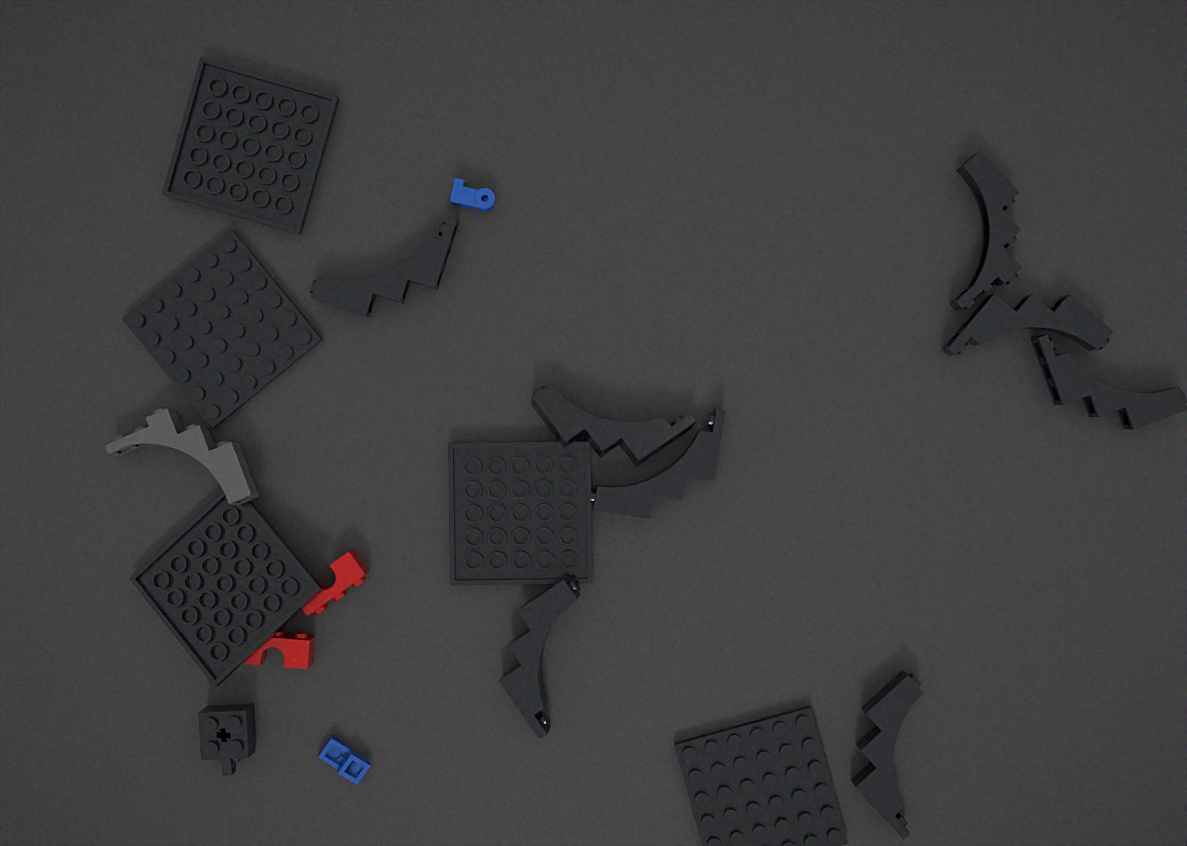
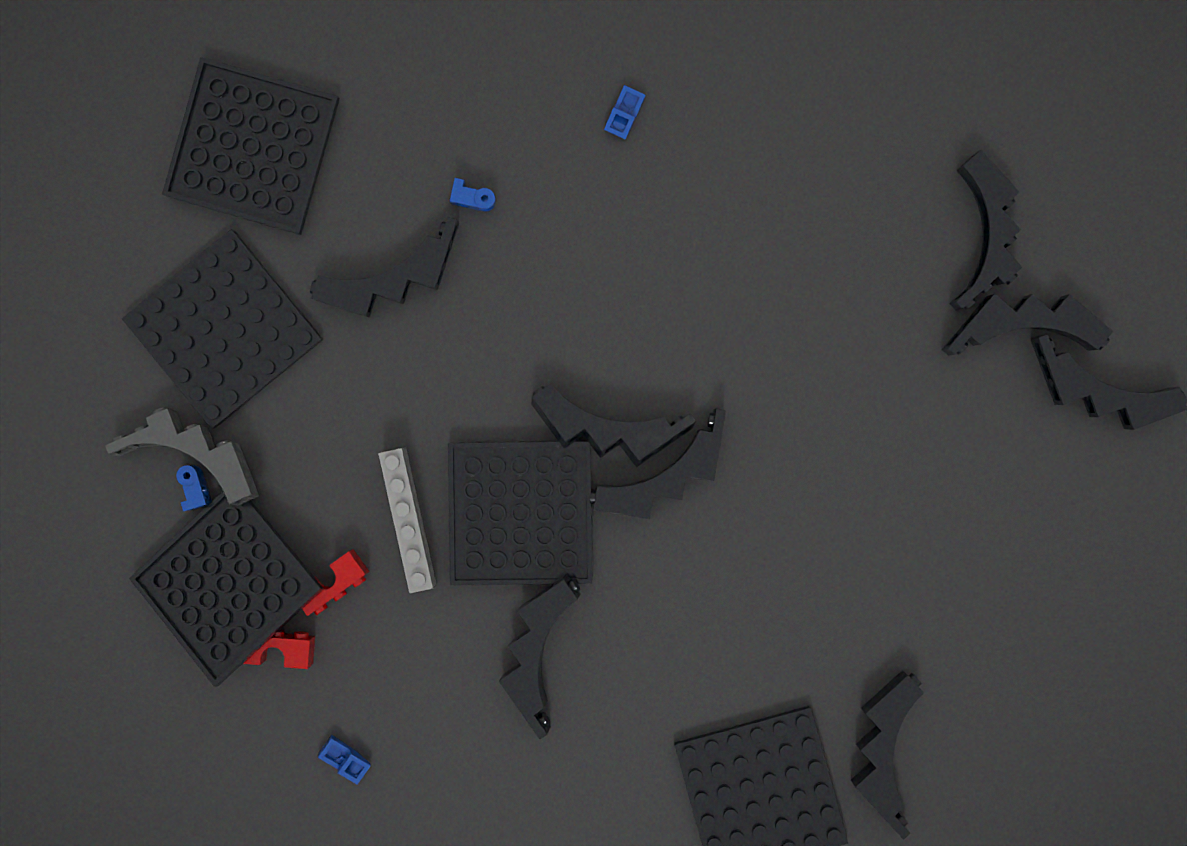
(194, 487): none -> blue leg
(218, 744): black hinge -> none
(407, 520): none -> light grey brick
(625, 112): none -> blue slope

